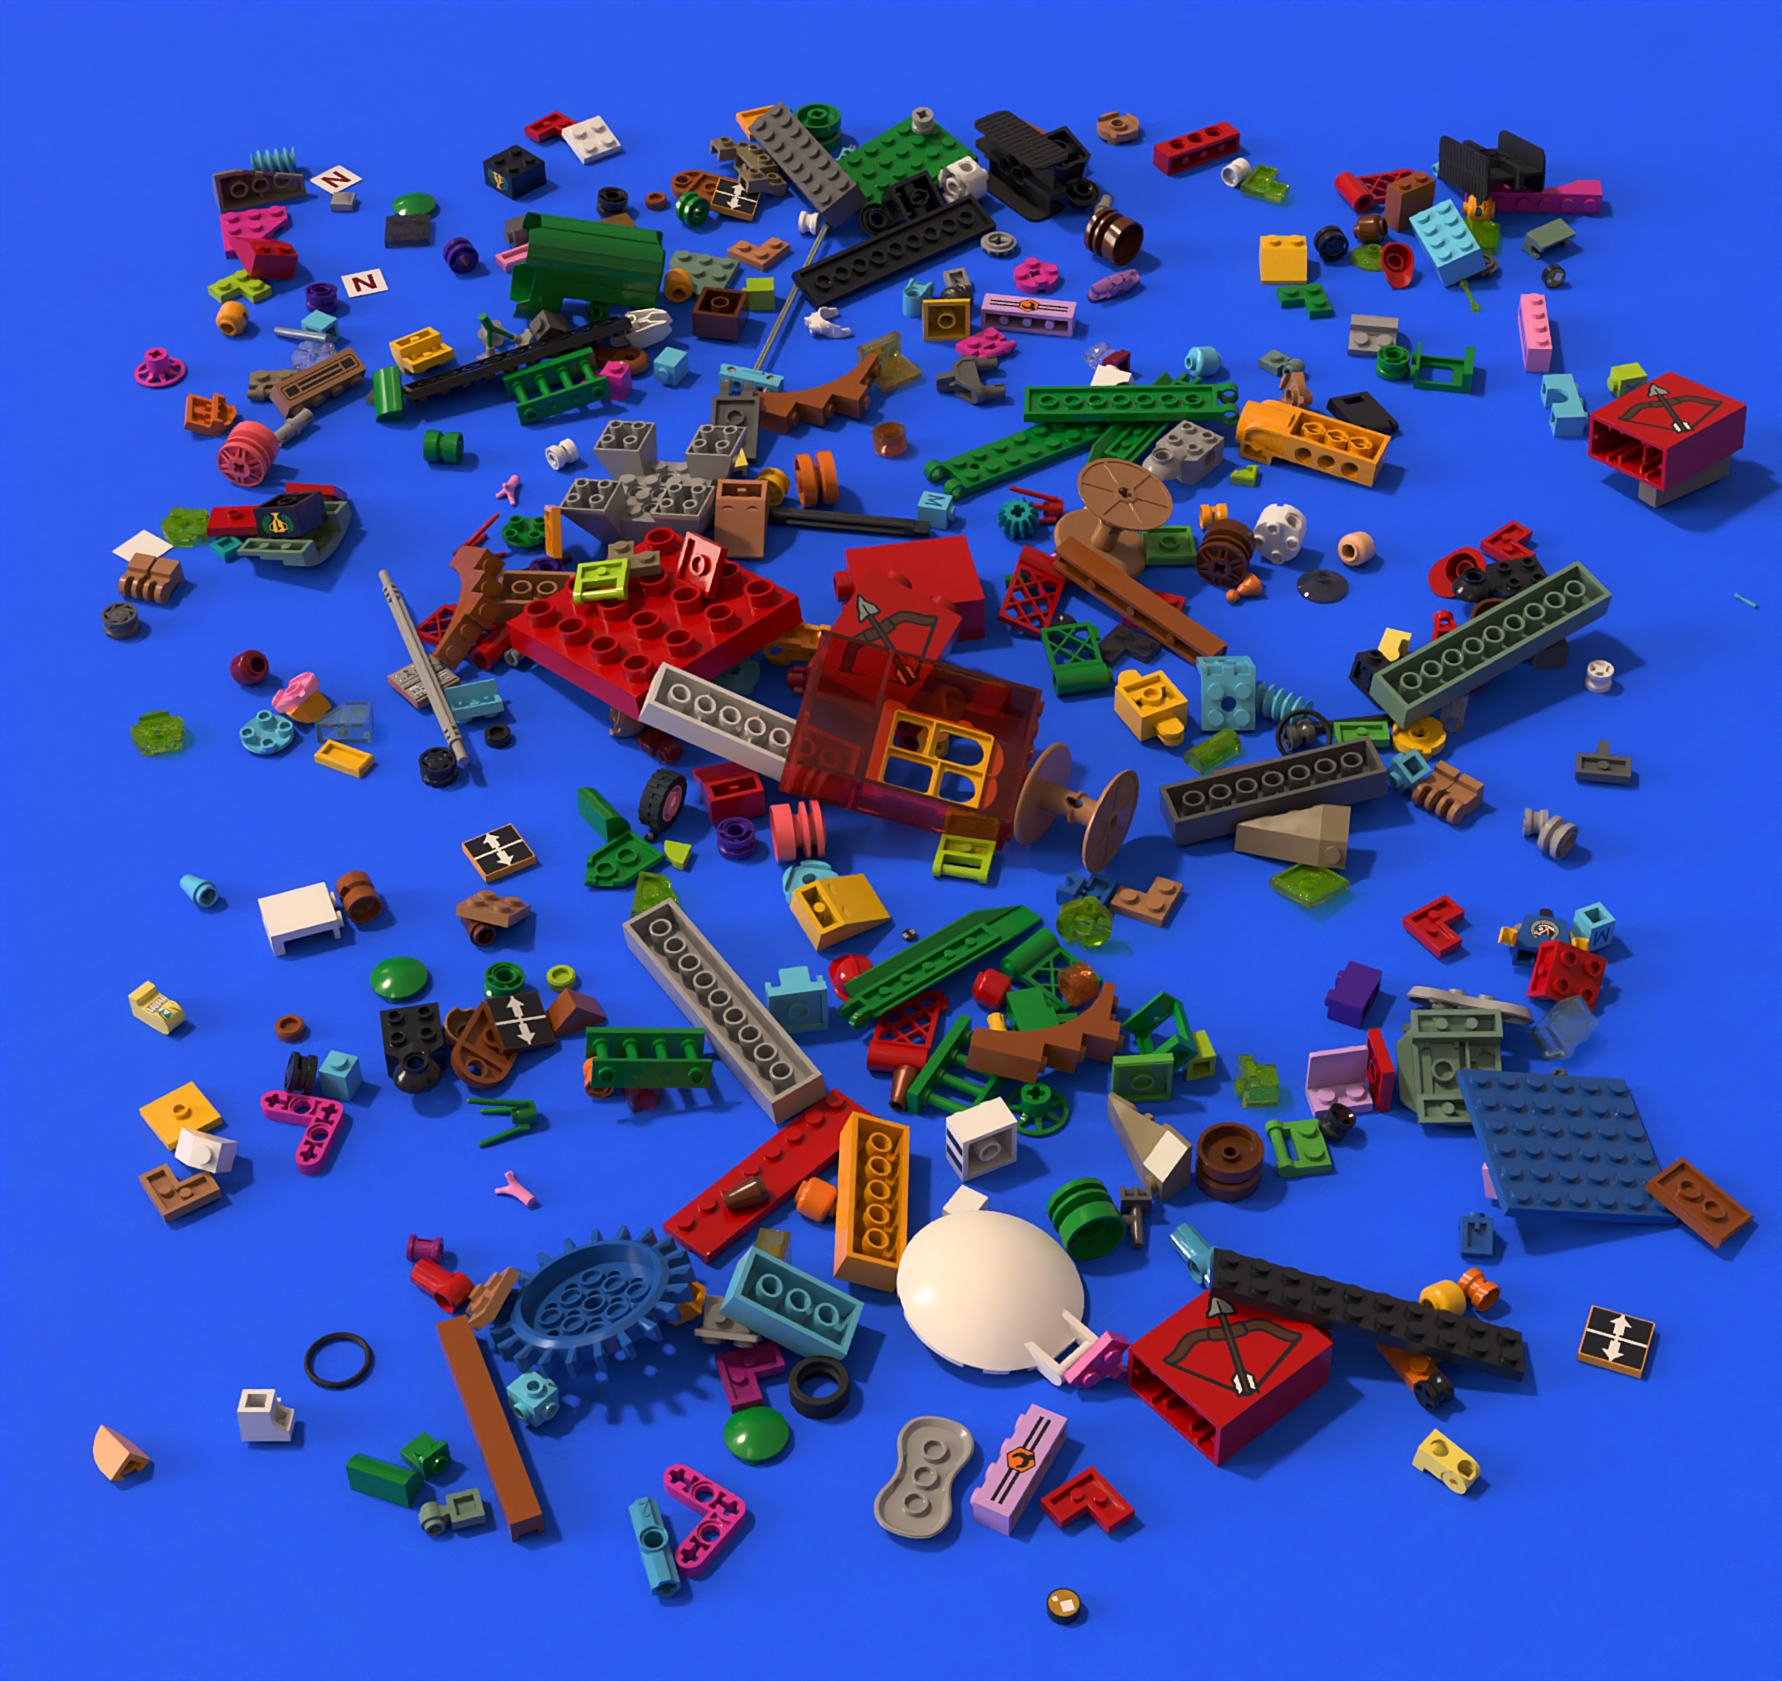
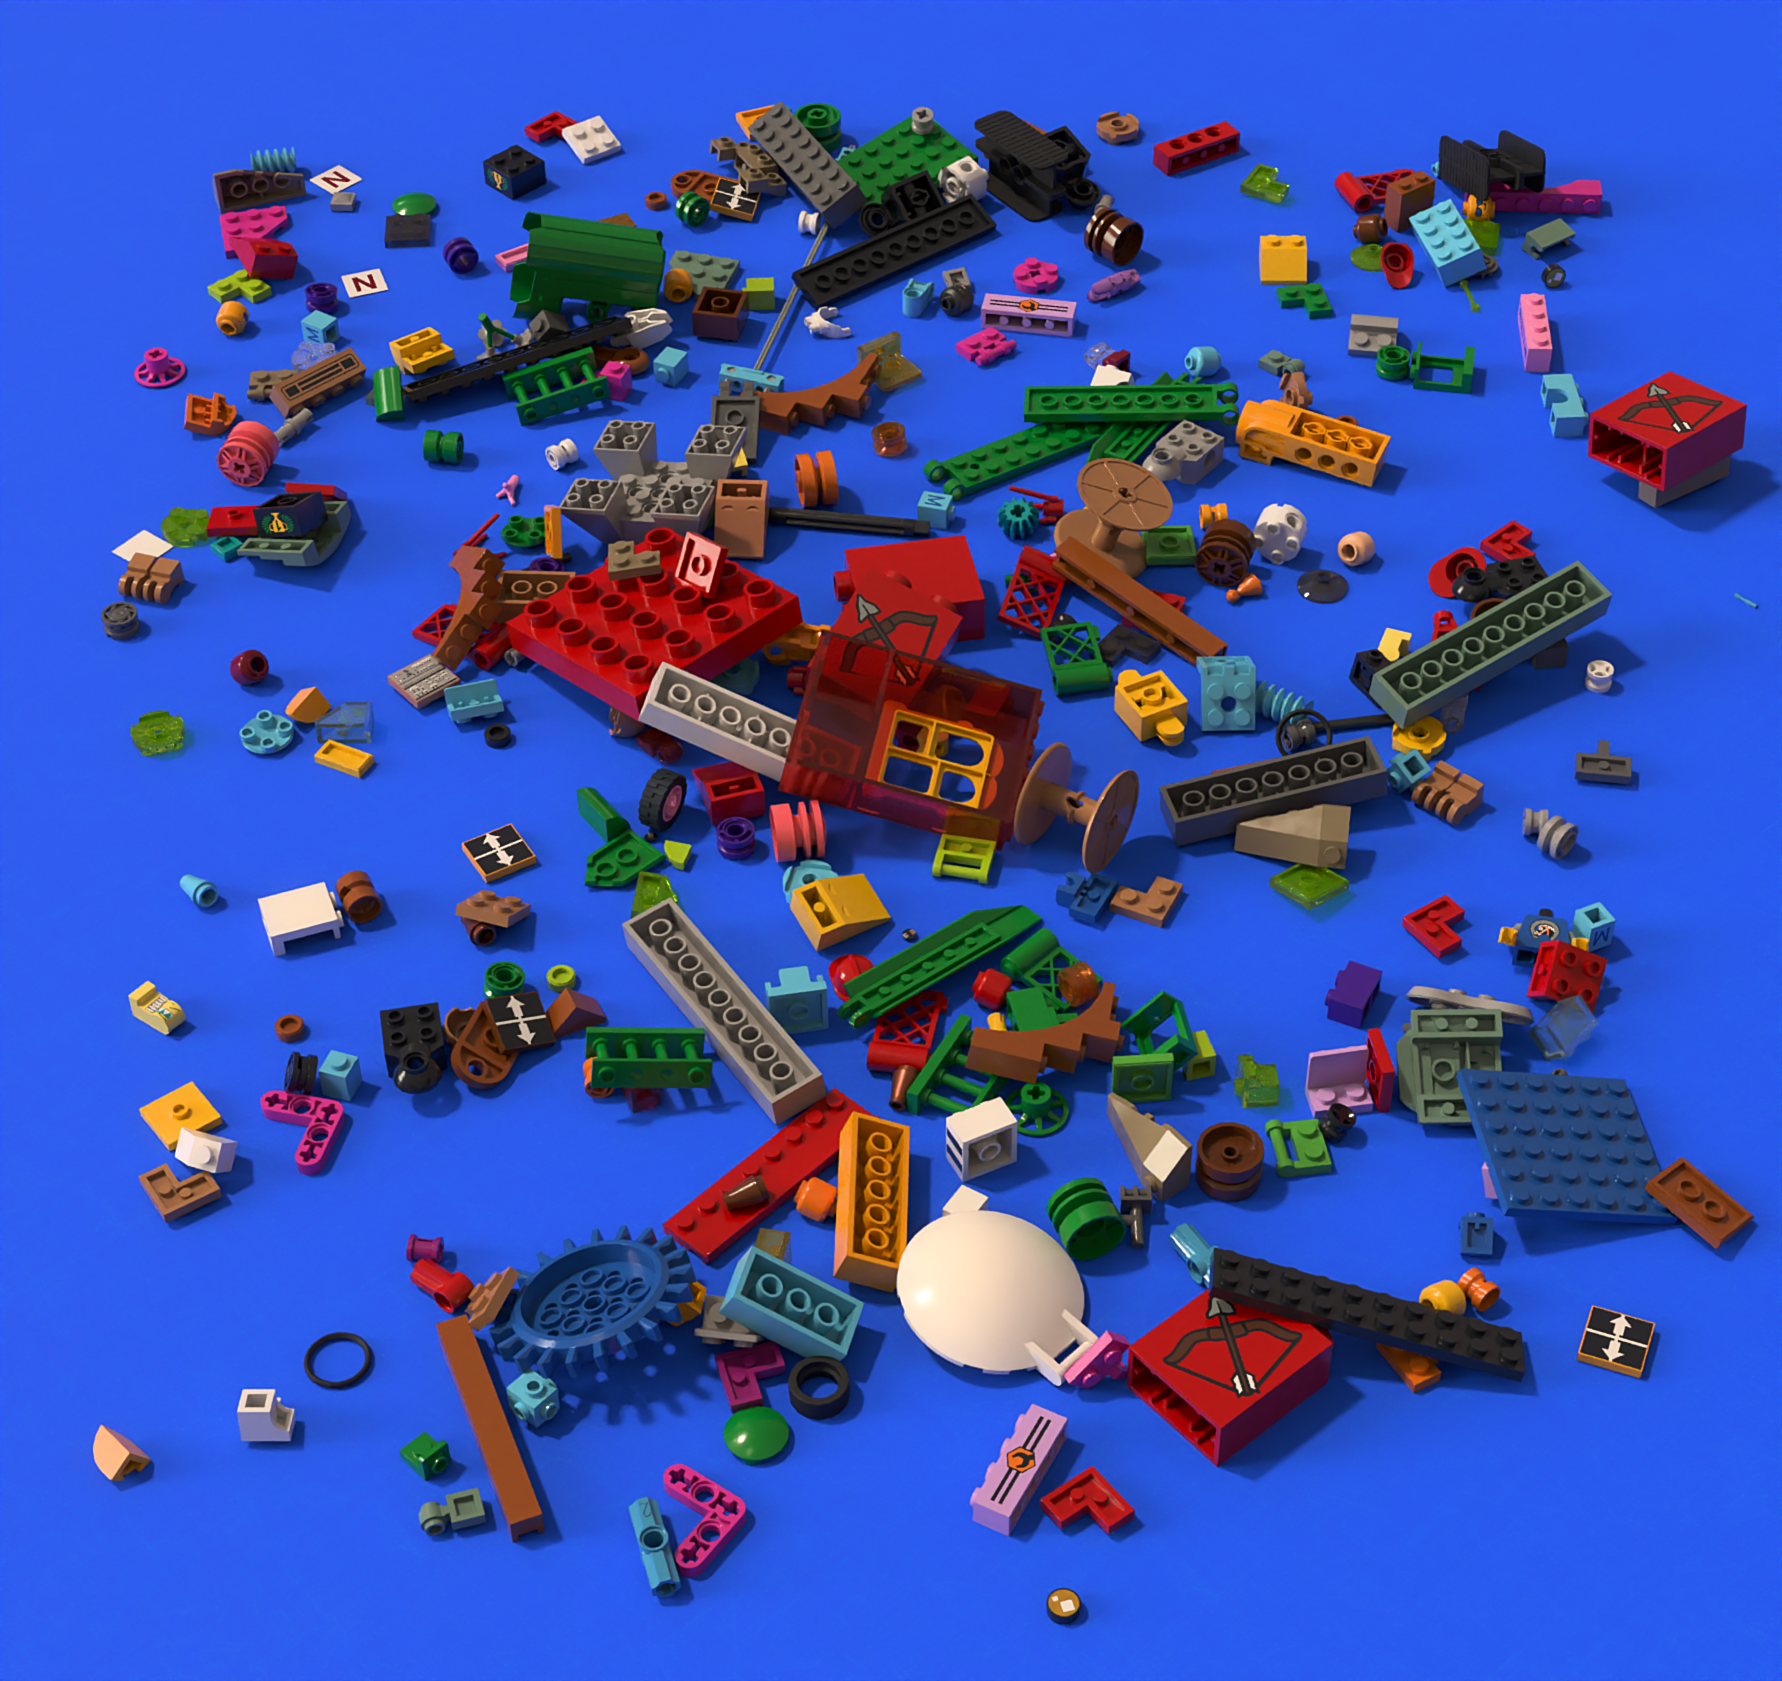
(299, 690): bright pink tile -> none
(302, 334): sand blue bar -> none
(384, 1479): green brick -> none
(399, 978): green dish -> none
(424, 668): light grey axle -> none
(439, 767): black wheel -> none
(514, 233): dark grey brick -> none
(517, 1190): bright pink bar -> none
(521, 1112): green plant -> none
(602, 574): lime plate -> none
(611, 201): black wheel -> none
(759, 257): nougat plate -> none
(778, 484): yellow wheel -> none
(919, 1494): light grey plate -> none
(946, 319): yellow slope -> none
(966, 382): dark grey connector -> none
(990, 243): light grey gear -> none
(1087, 910): clear neon green plate -> none
(1213, 751): clear neon green brick -> none
(1235, 172): white wheel -> none
(1246, 476): lime tile -> none
(1330, 242): black wheel -> none
(1362, 411): black container -> none
(1376, 731): bright green plate -> none
(1433, 1391): black wheel -> none
(1447, 1462): light yellow leg -> none
(1626, 379): lime brick -> none

